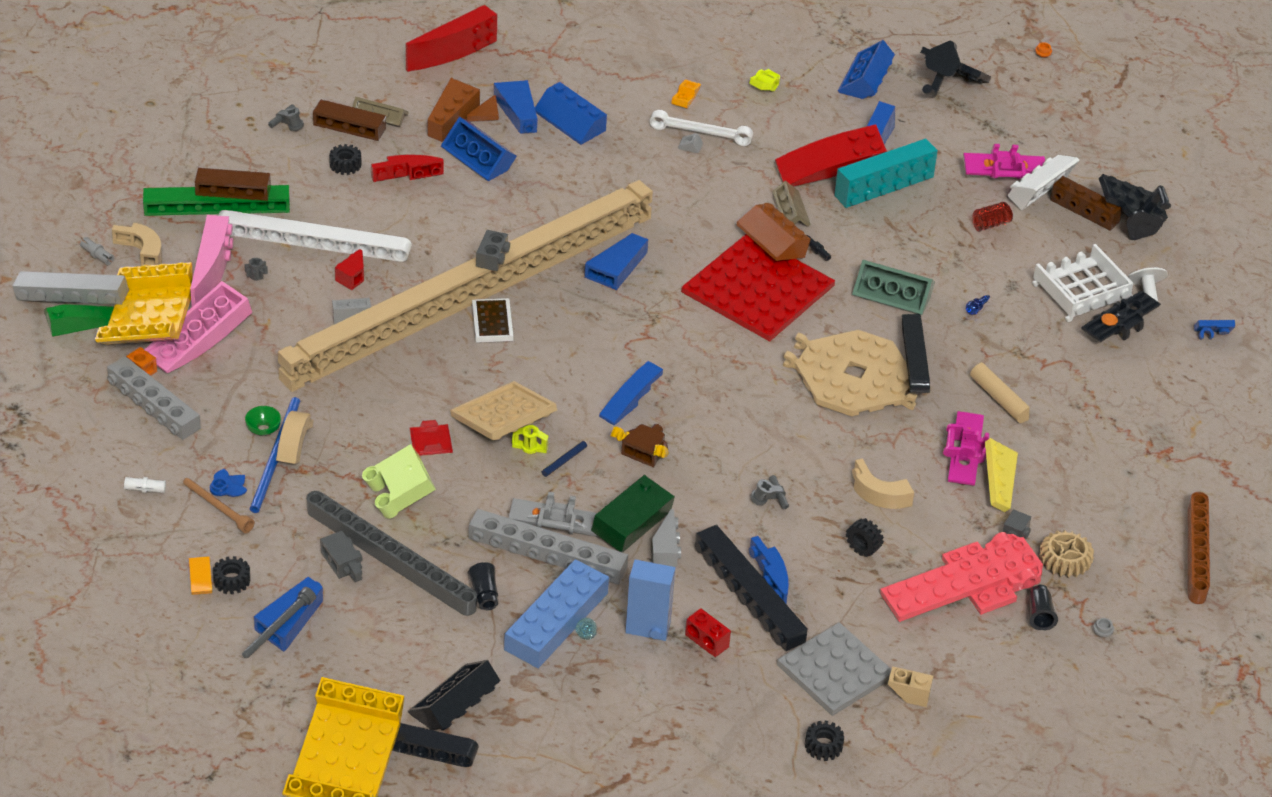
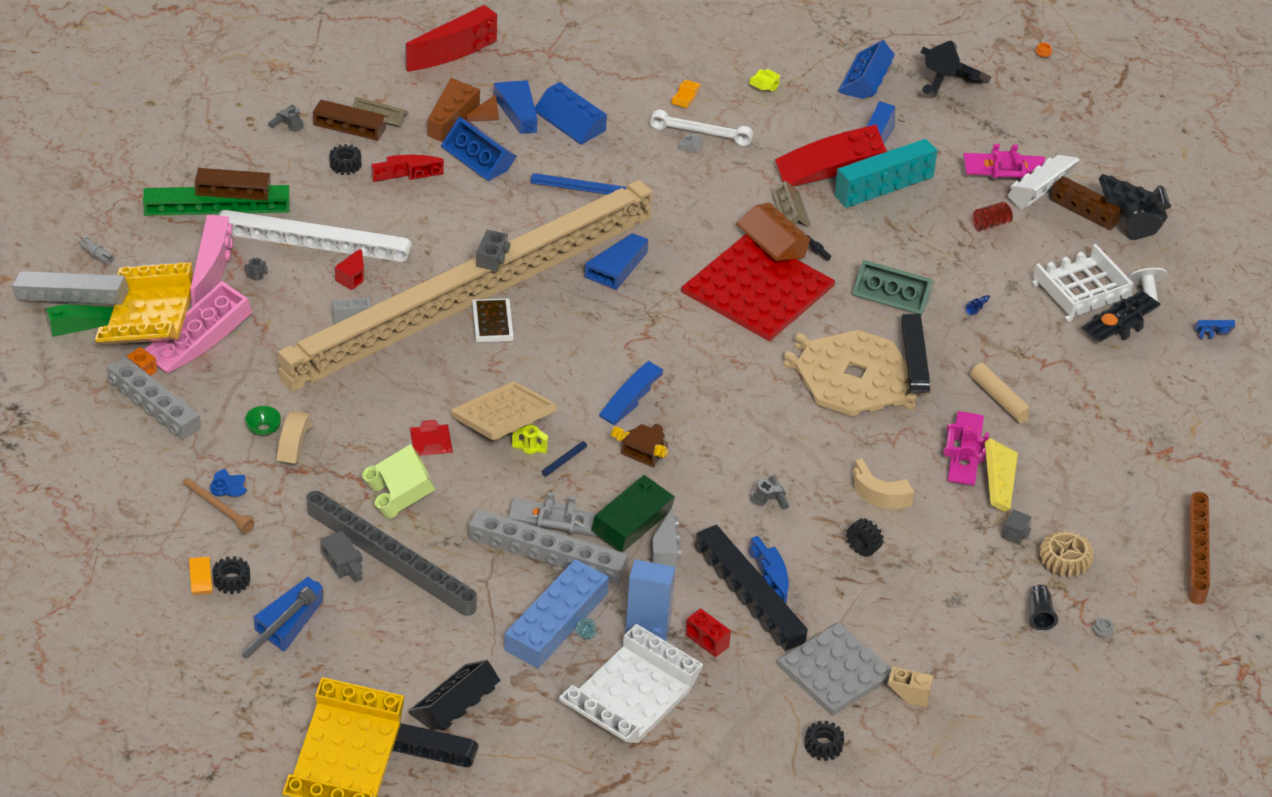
(142, 238): tan arch -> none
(144, 485): white pin -> none
(271, 464): blue piece -> none
(484, 584): black plant -> none
(574, 184): none -> blue axle
(635, 686): none -> white slope
(981, 574): coral piece -> none

